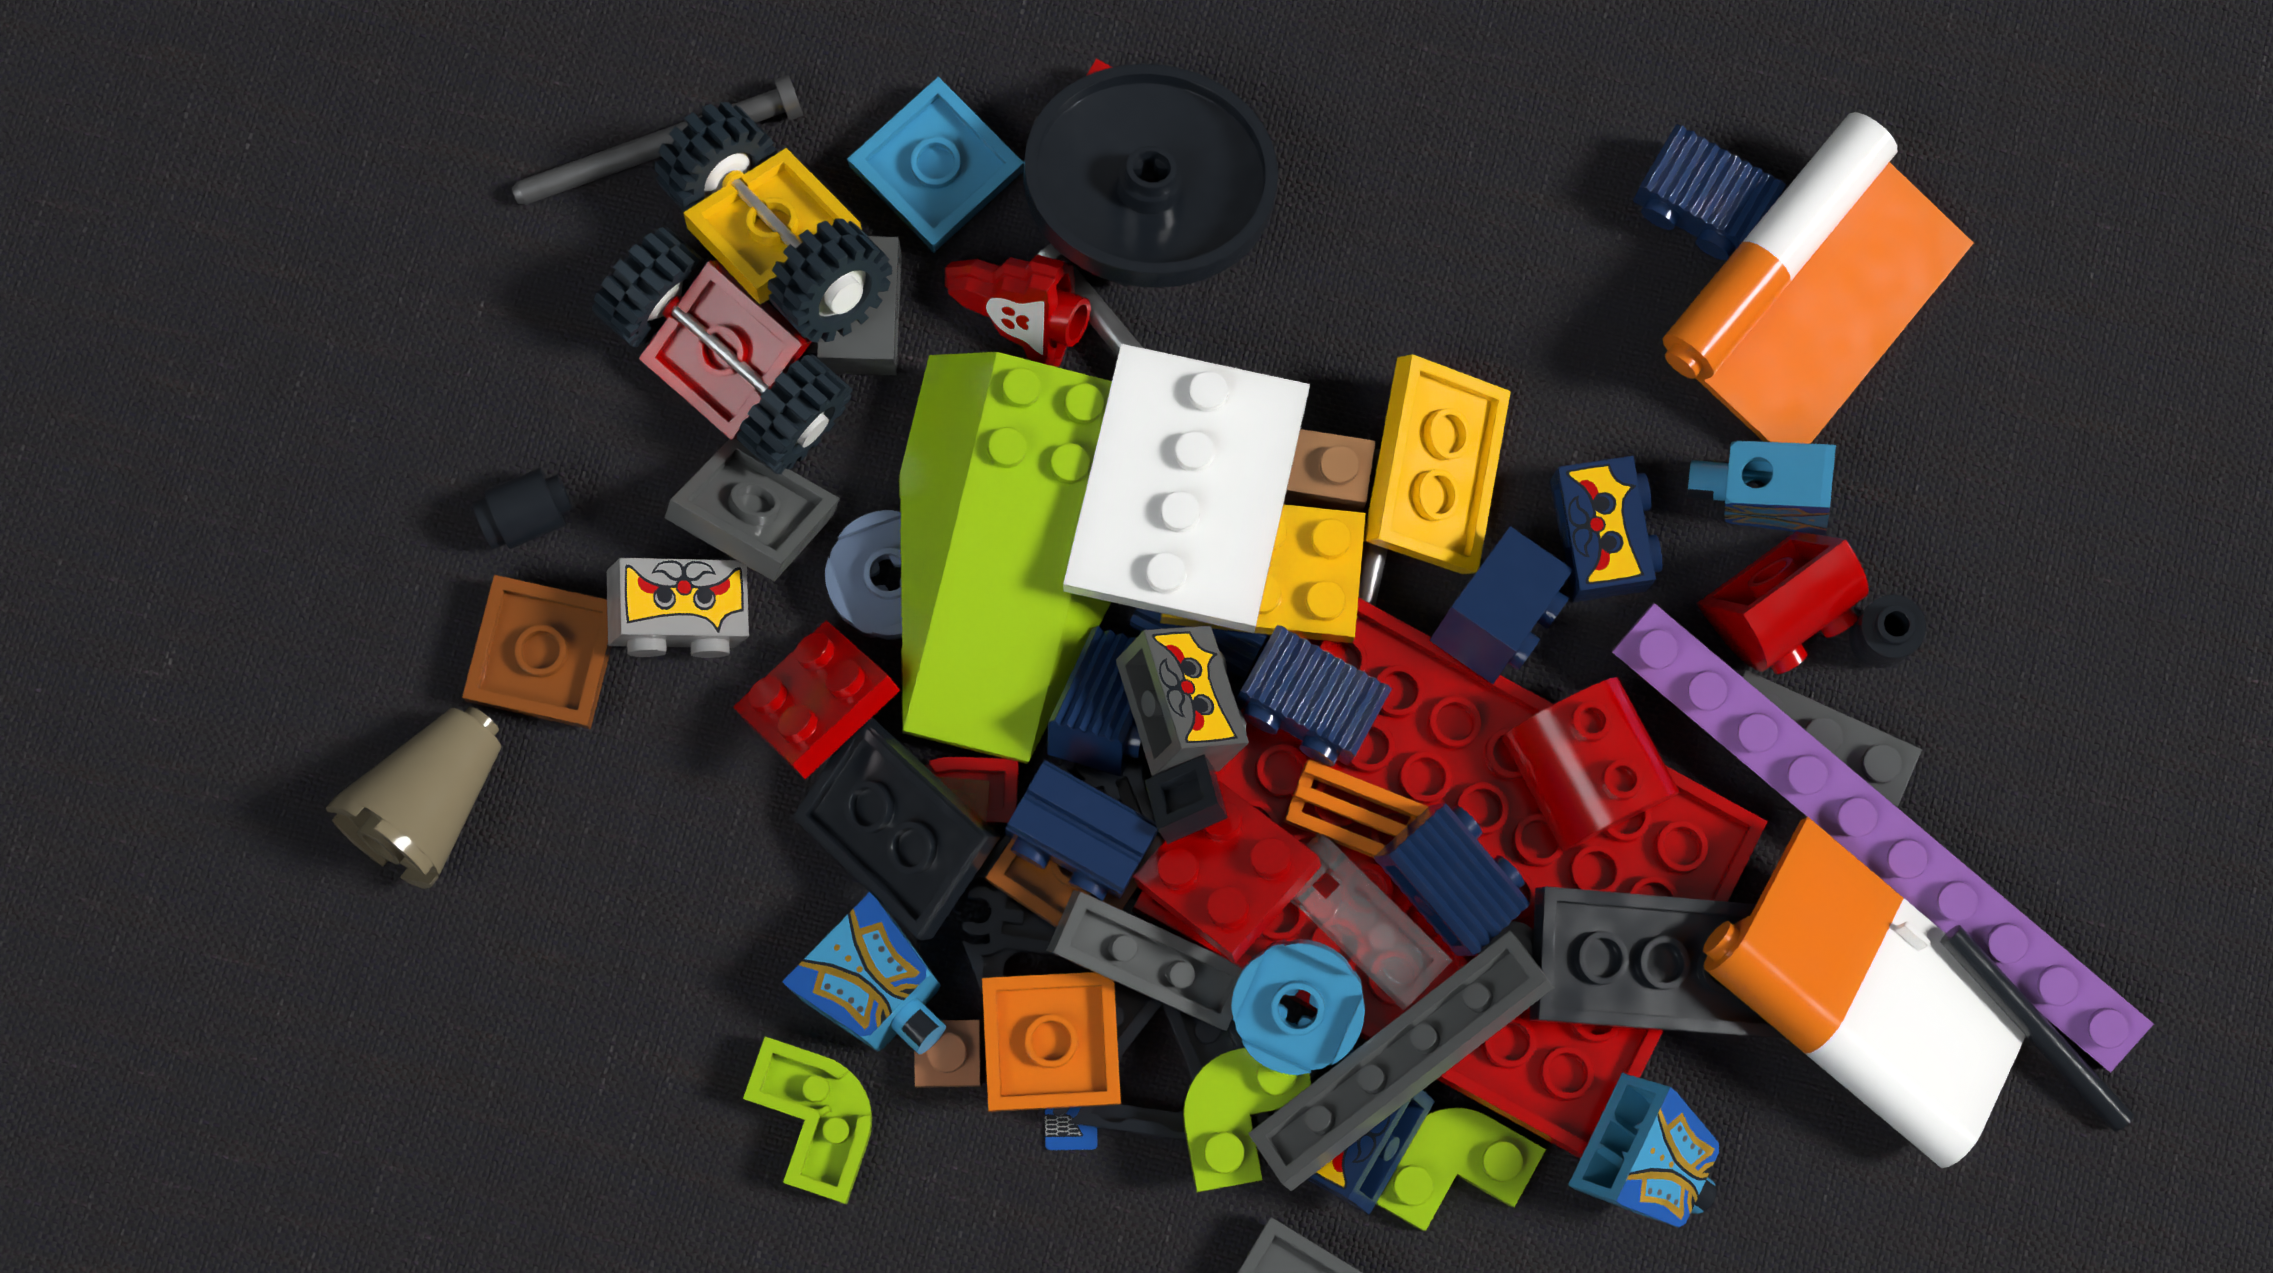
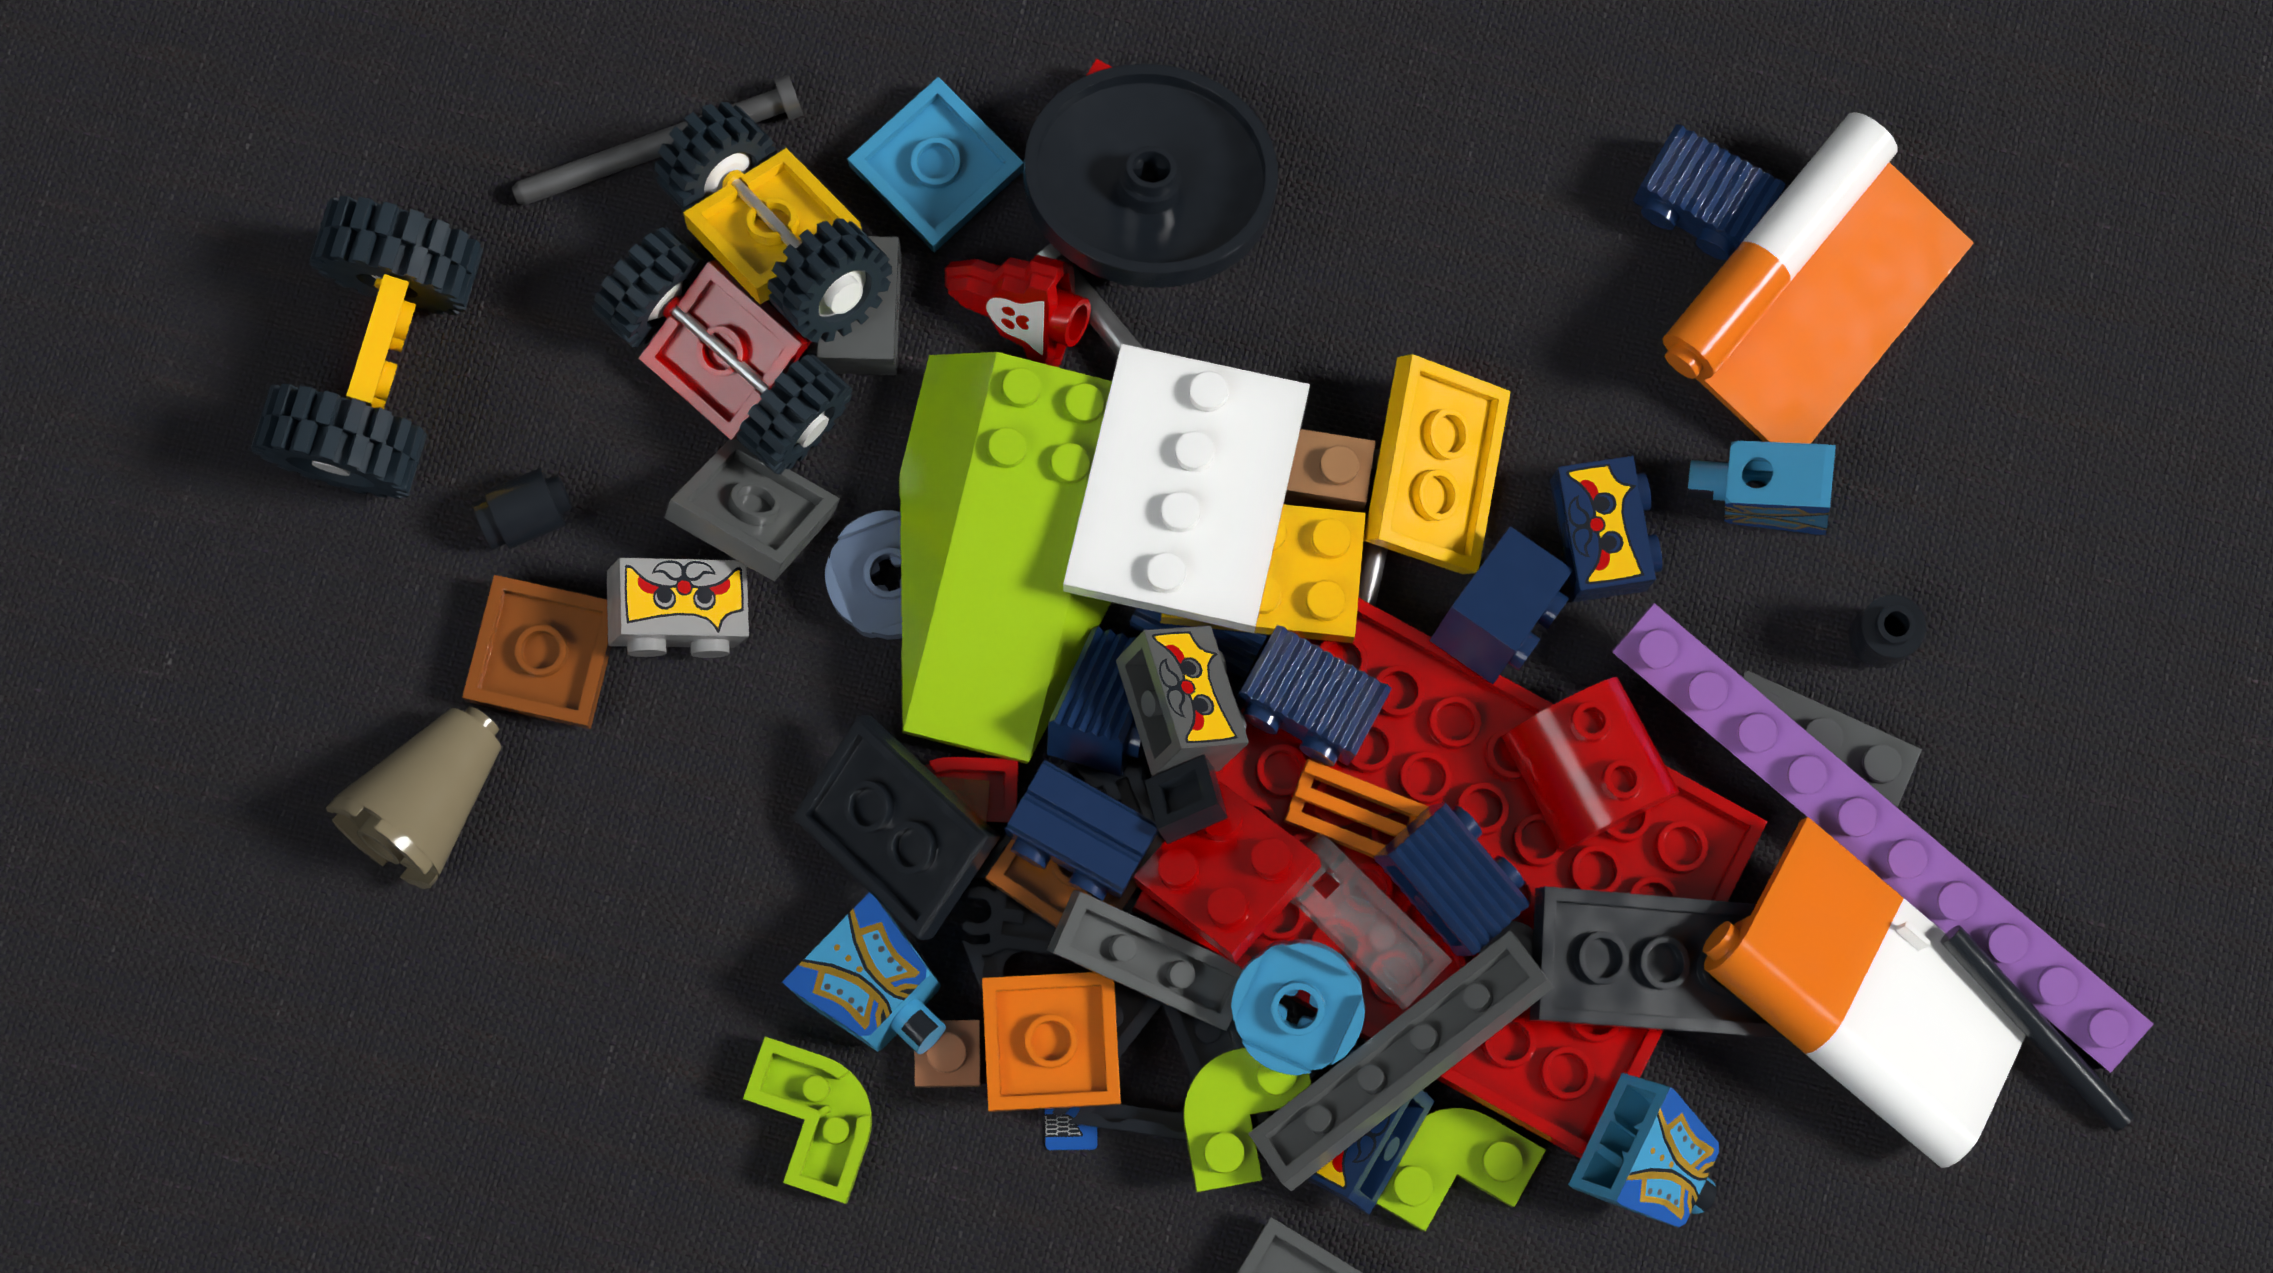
(408, 268): none -> black plate
(816, 698): red plate -> none
(1786, 599): red brick -> none

